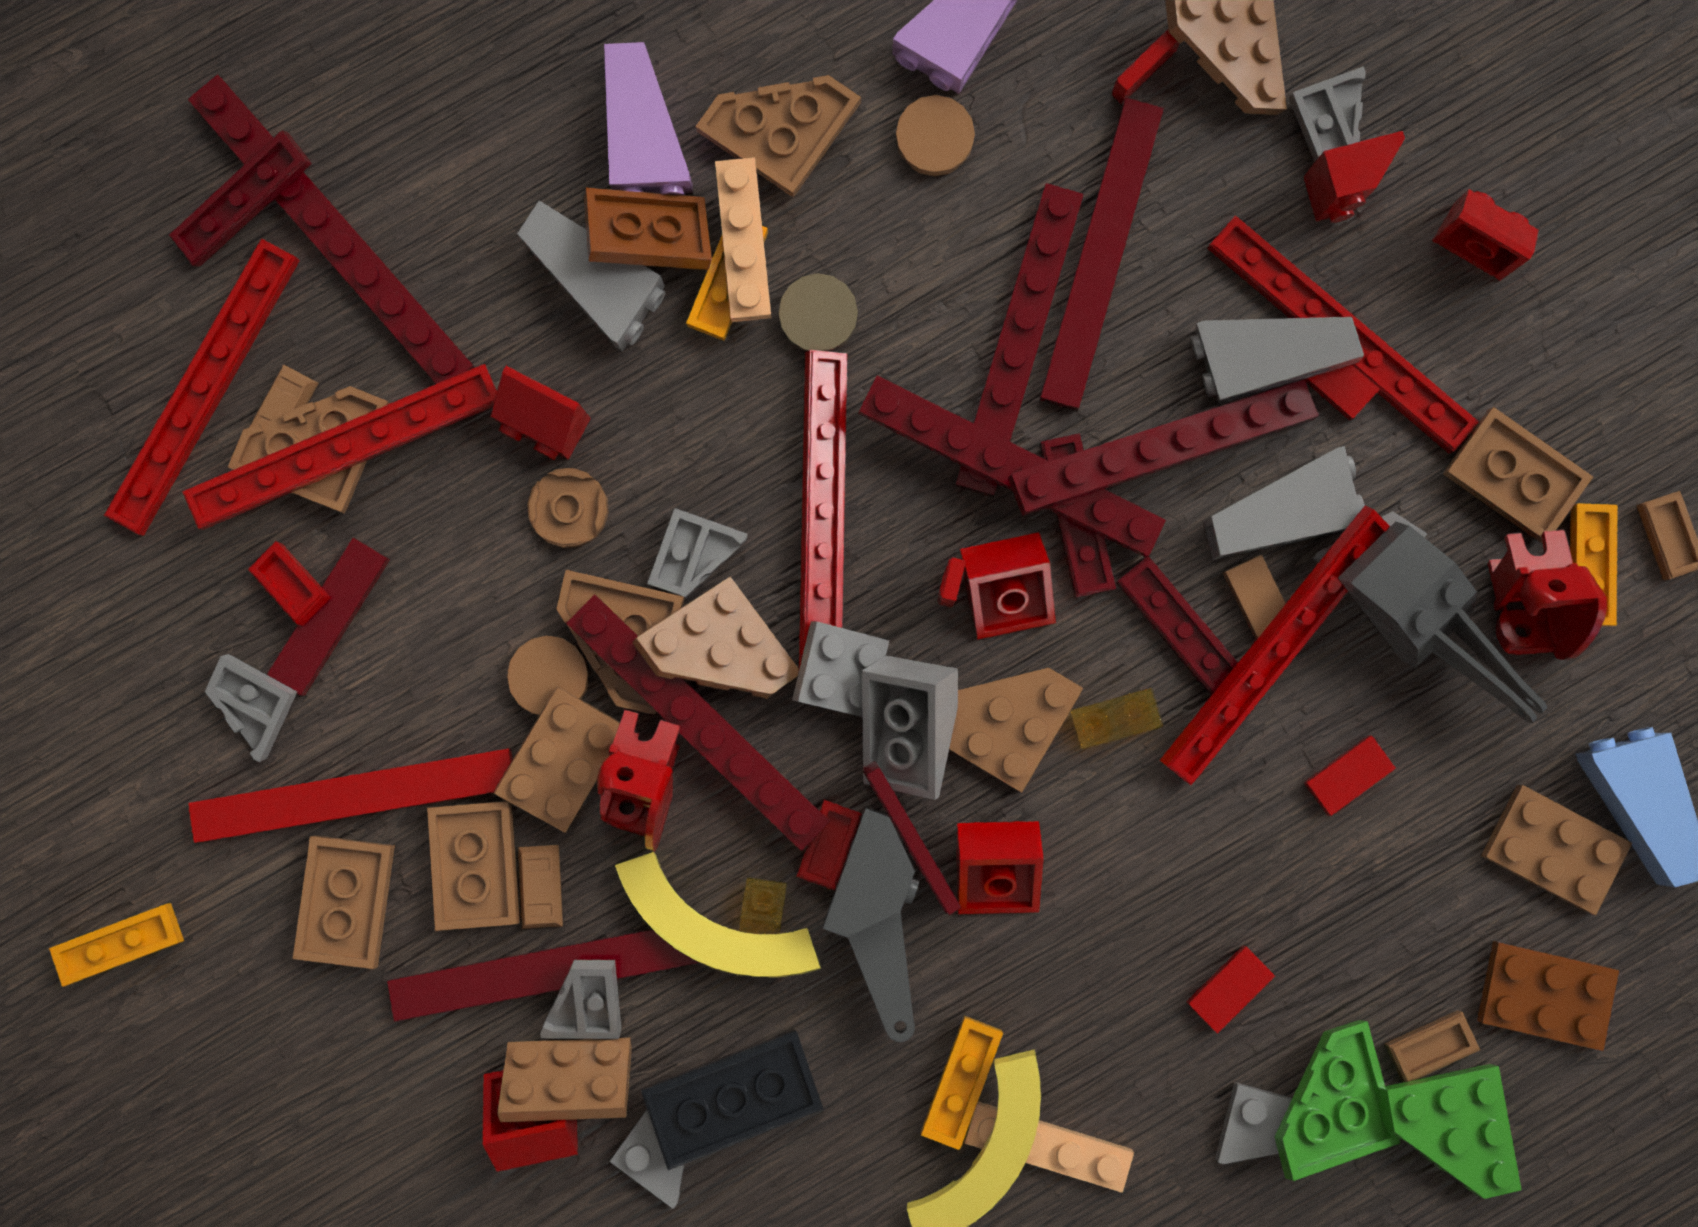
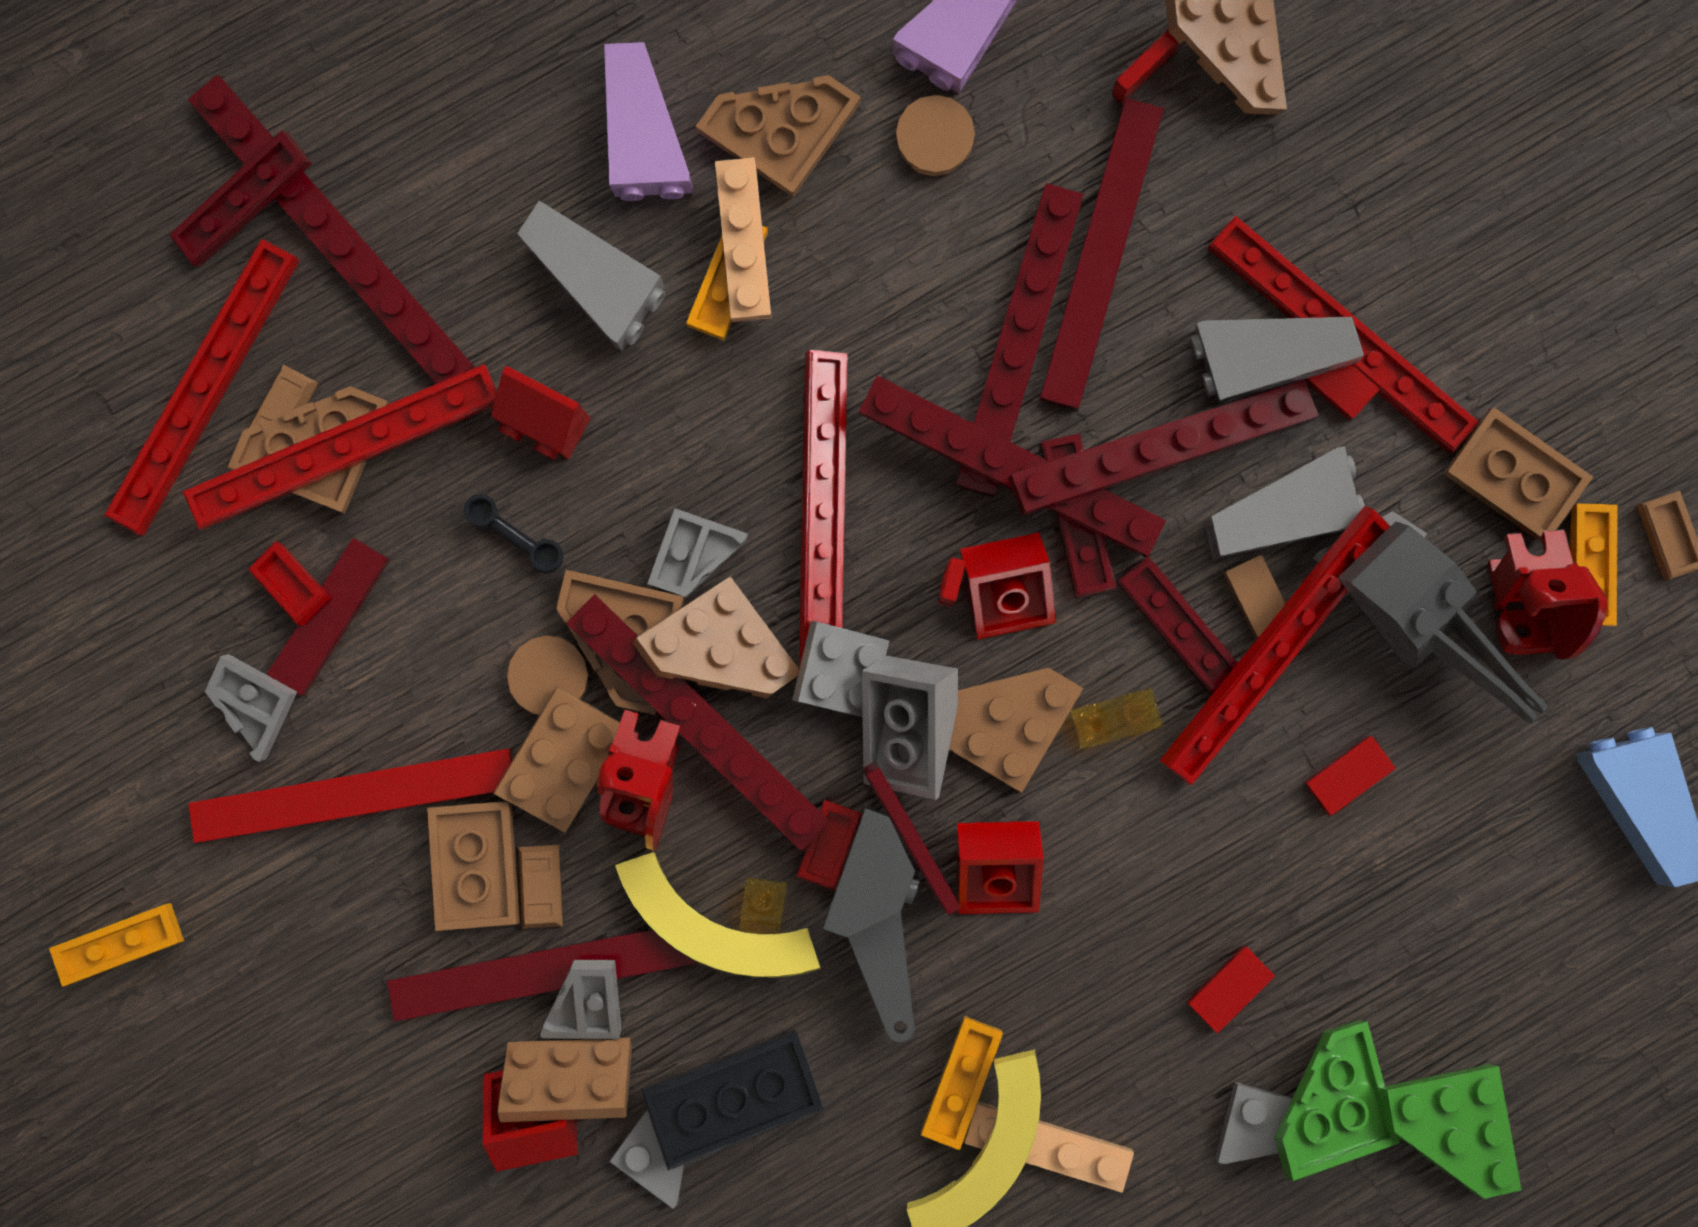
(343, 902): medium nougat plate -> none
(484, 516): none -> black bar
(568, 508): medium nougat tile -> none
(647, 229): dark orange plate -> none
(818, 313): dark tan tile -> none
(1330, 111): light grey wing -> none
(1348, 175): red slope -> none
(1432, 1046): medium nougat tile -> none
(1487, 235): red slope -> none
(1548, 996): dark orange plate -> none
(1556, 849): medium nougat plate -> none

